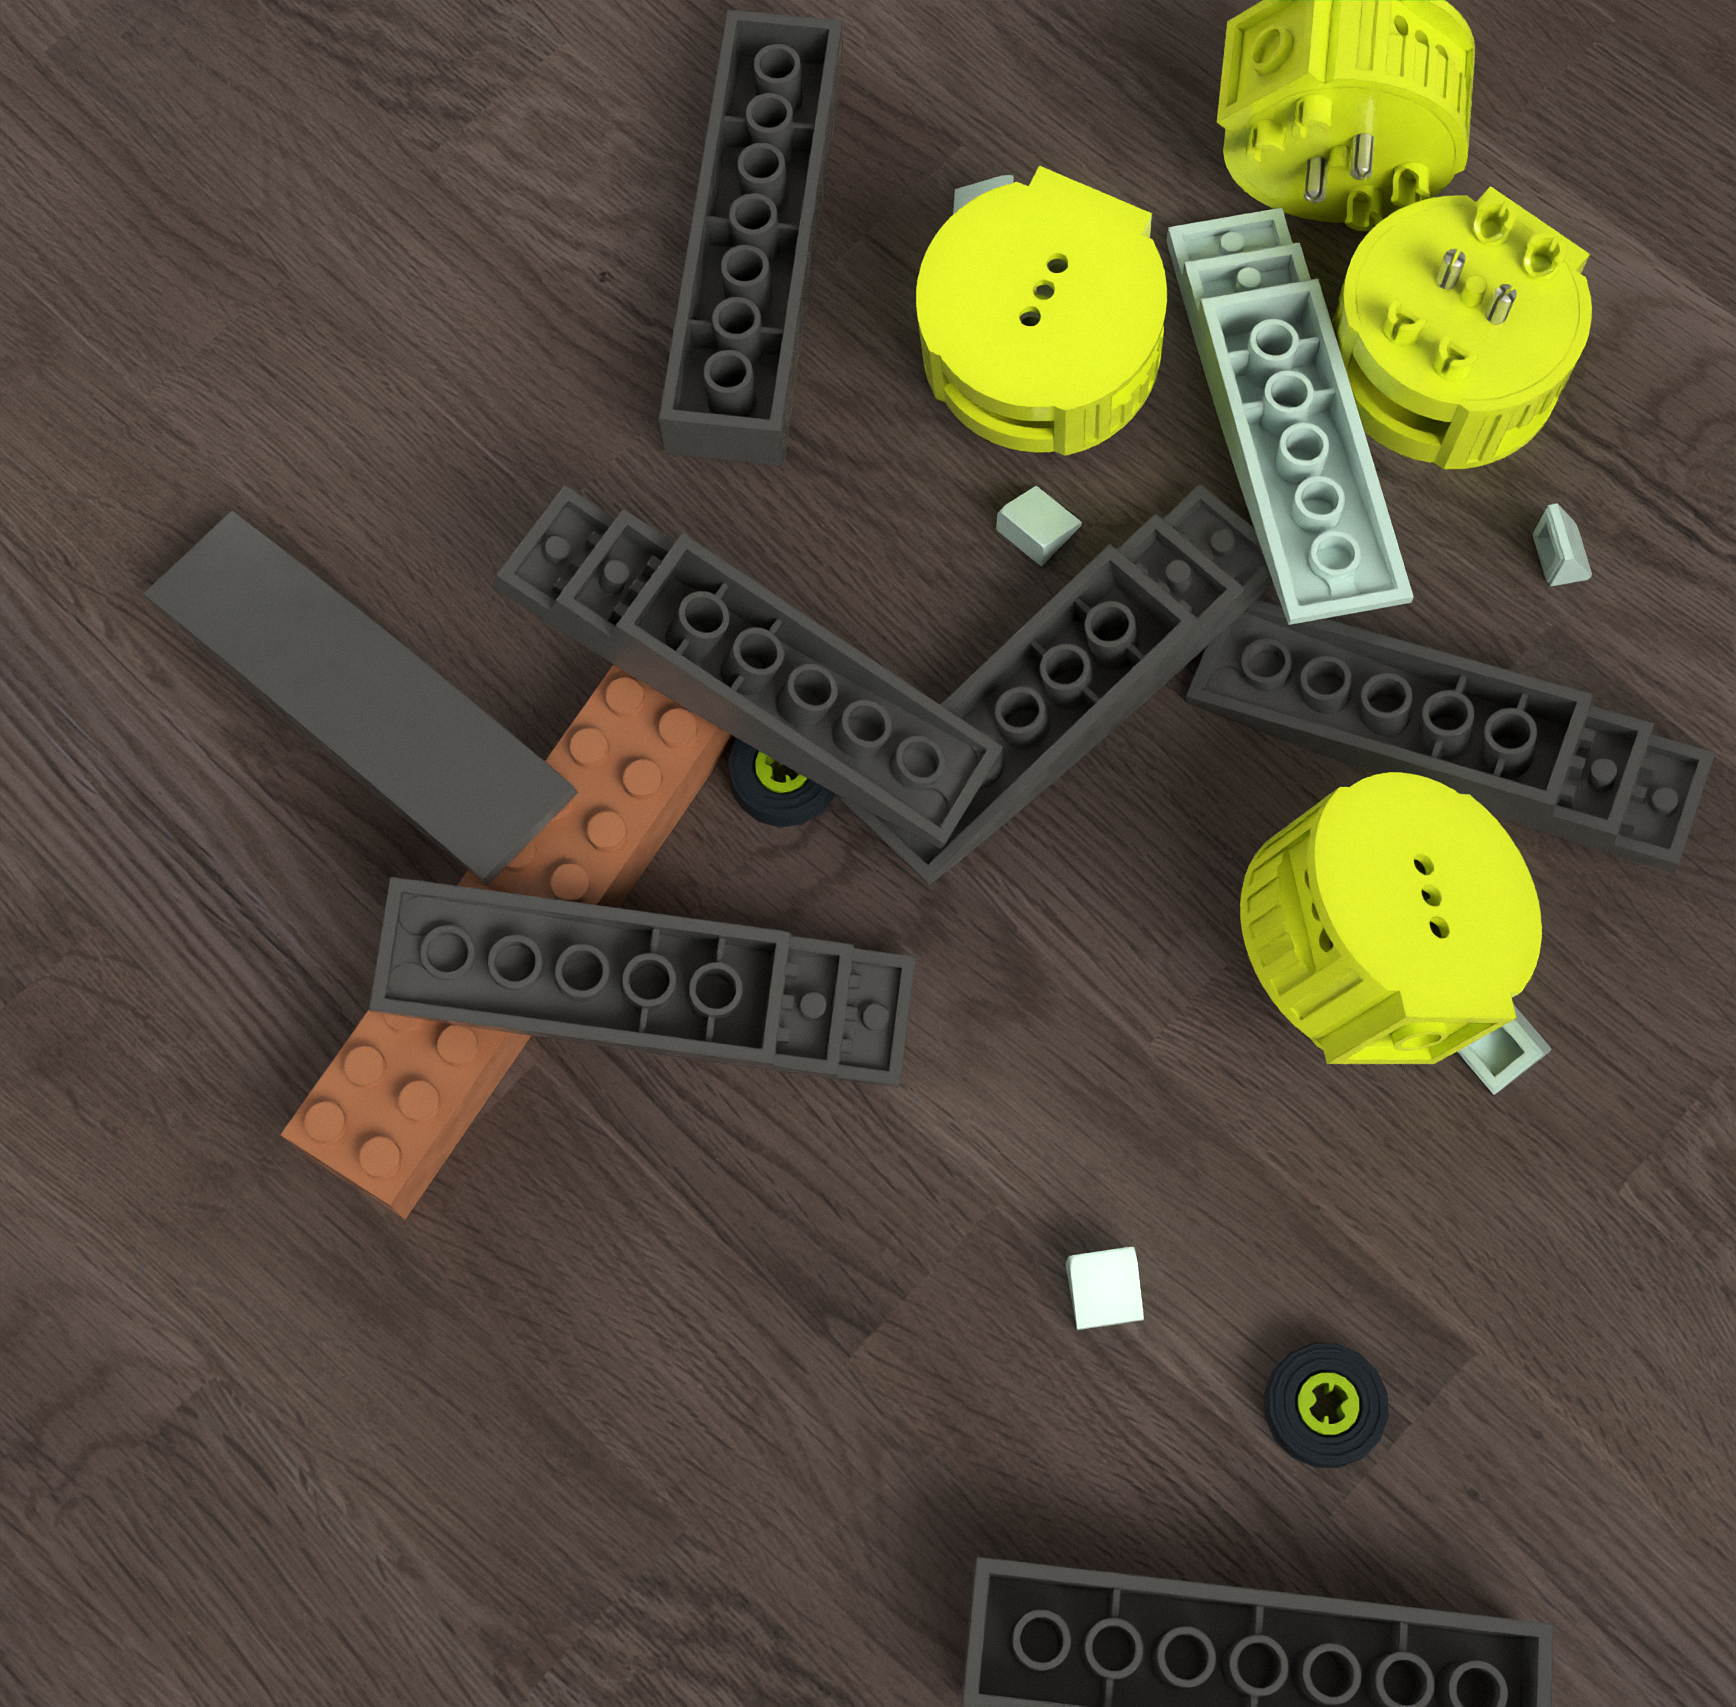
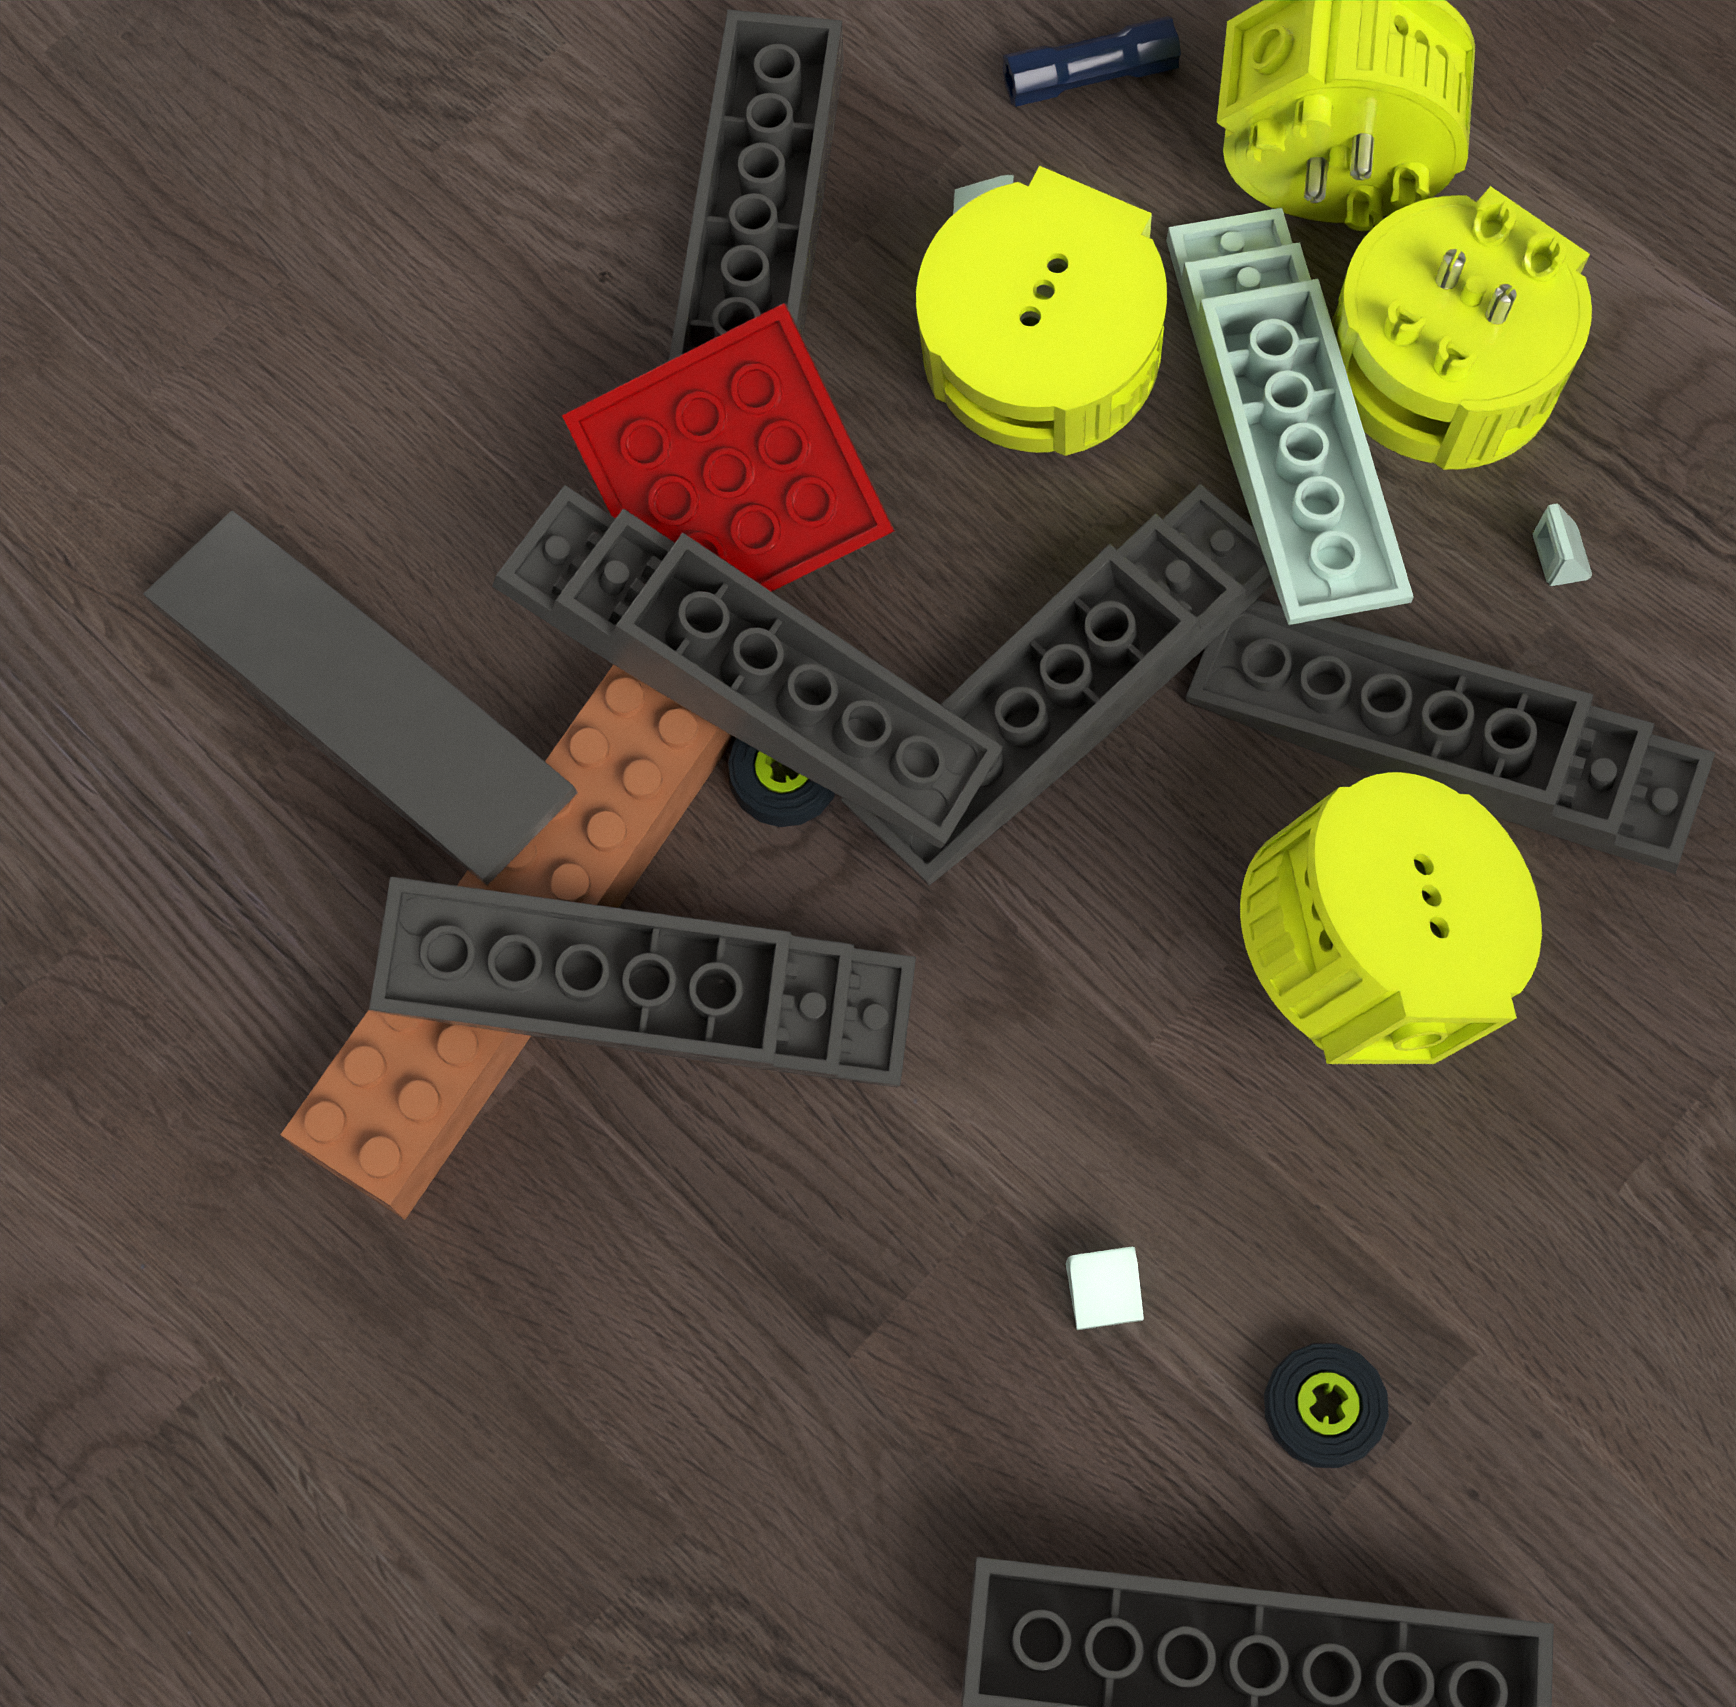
(736, 454): none -> red plate
(1036, 524): light aqua slope -> none
(1050, 70): none -> dark blue axle
(1505, 1053): light aqua slope -> none

